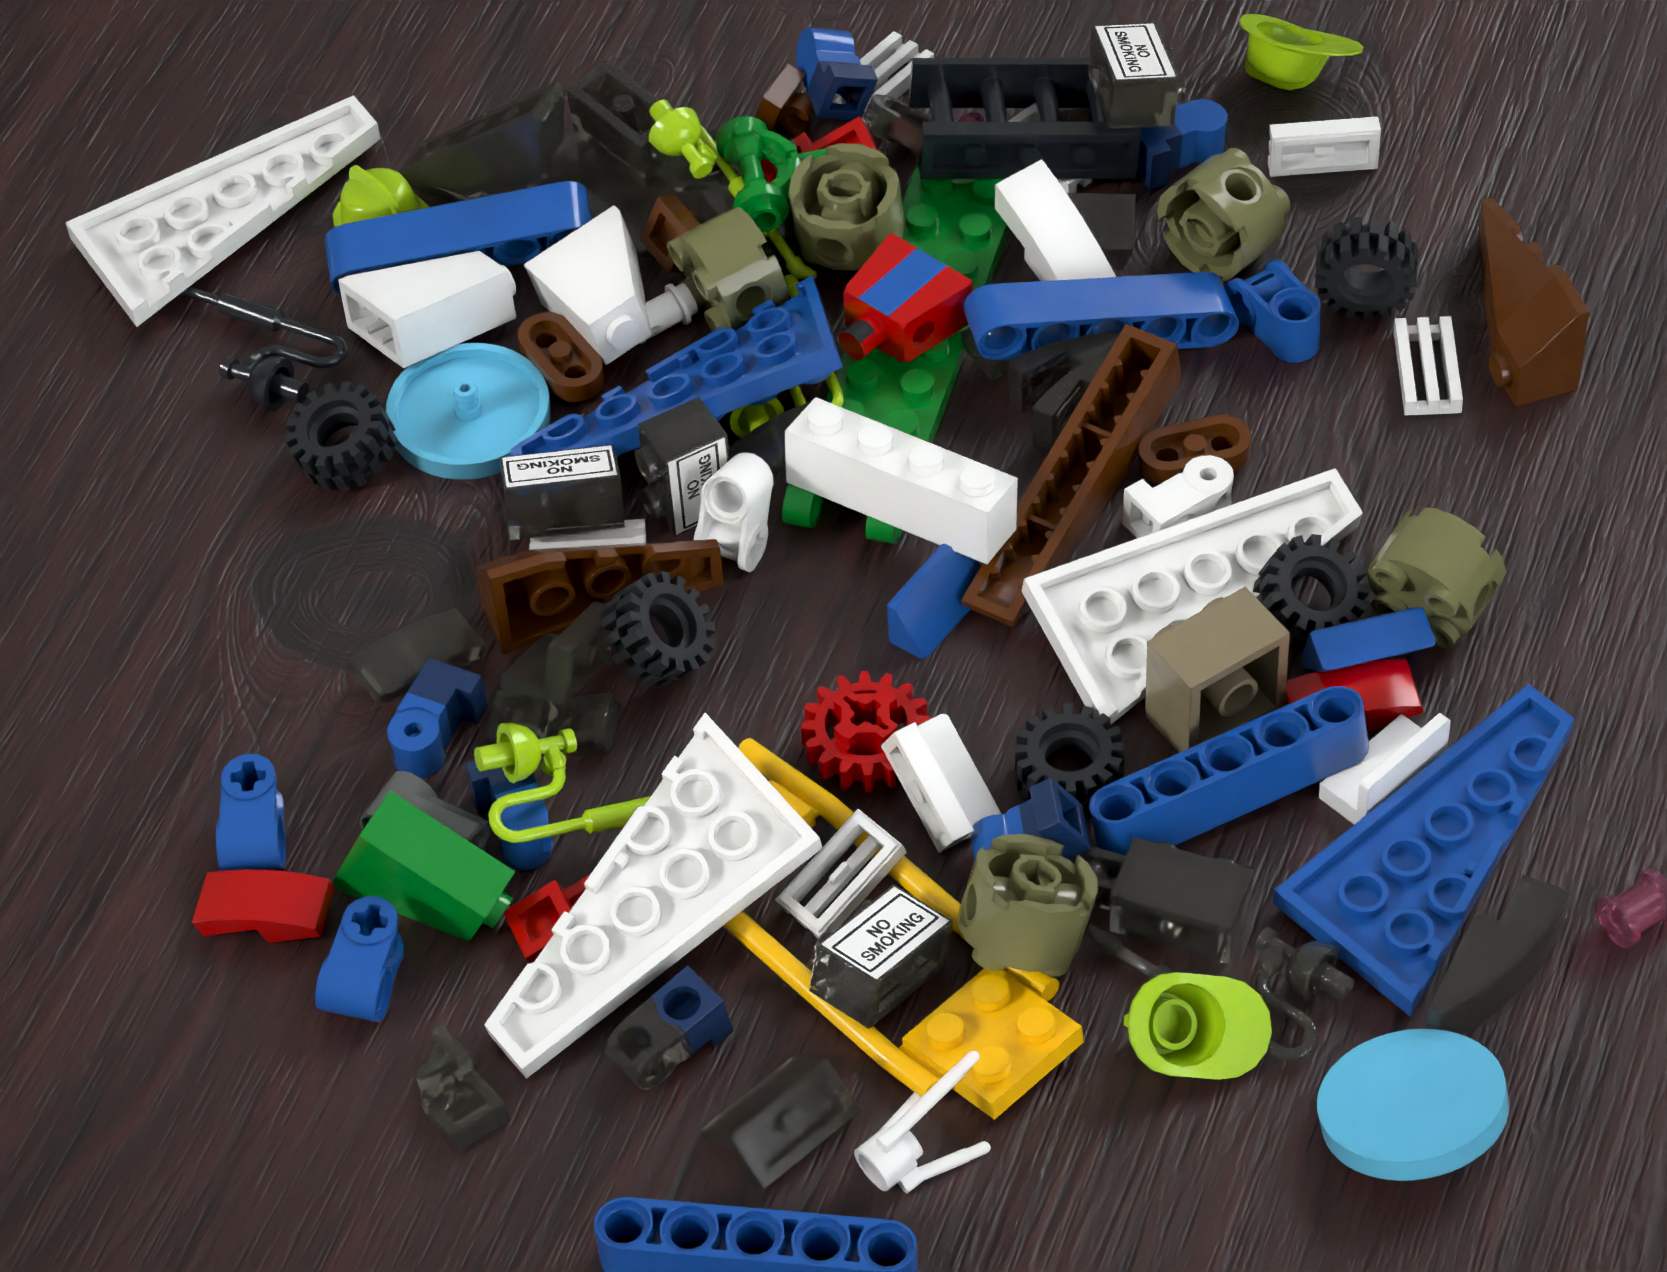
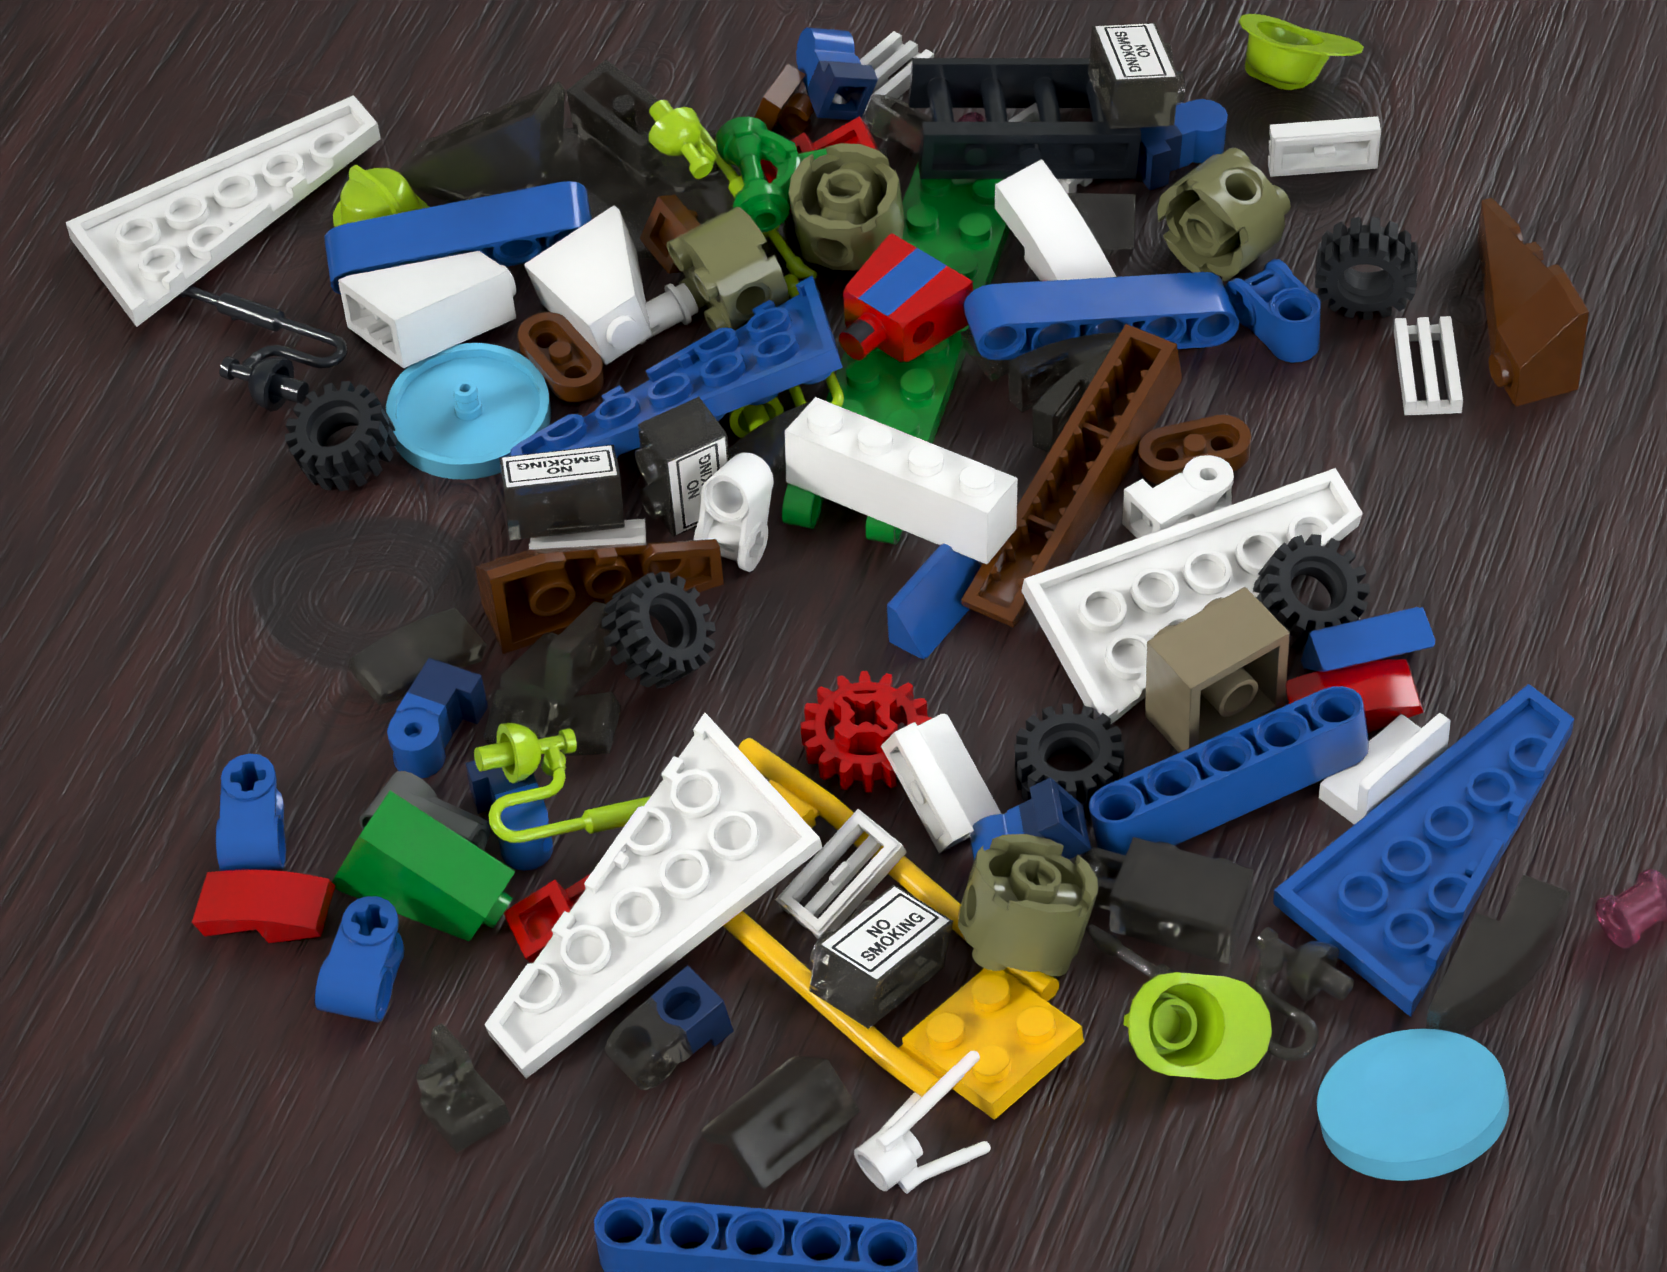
(1436, 566): olive brick -> none

